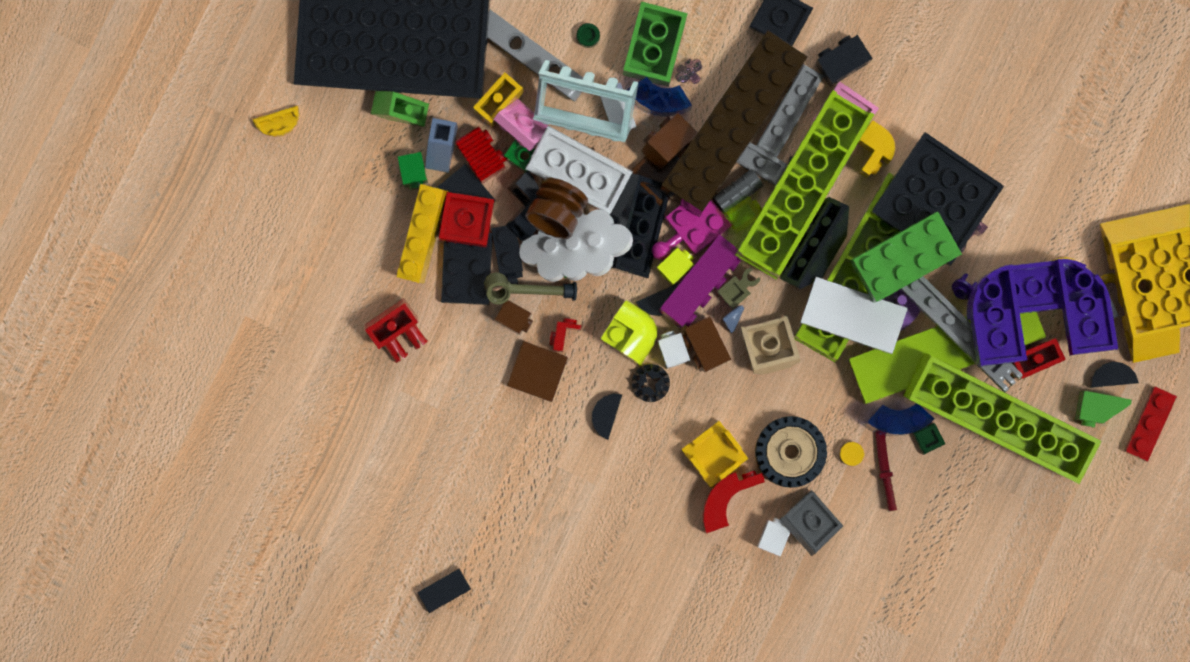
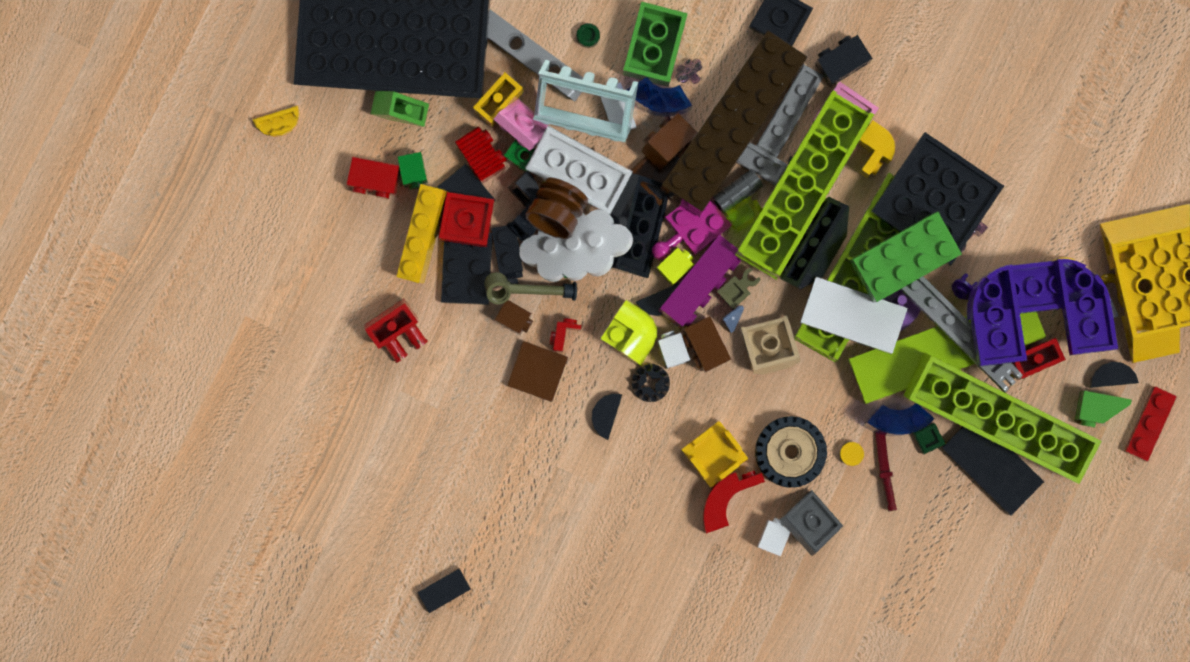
(373, 177): none -> red brick
(441, 145): sand blue slope -> none
(993, 468): none -> black tile

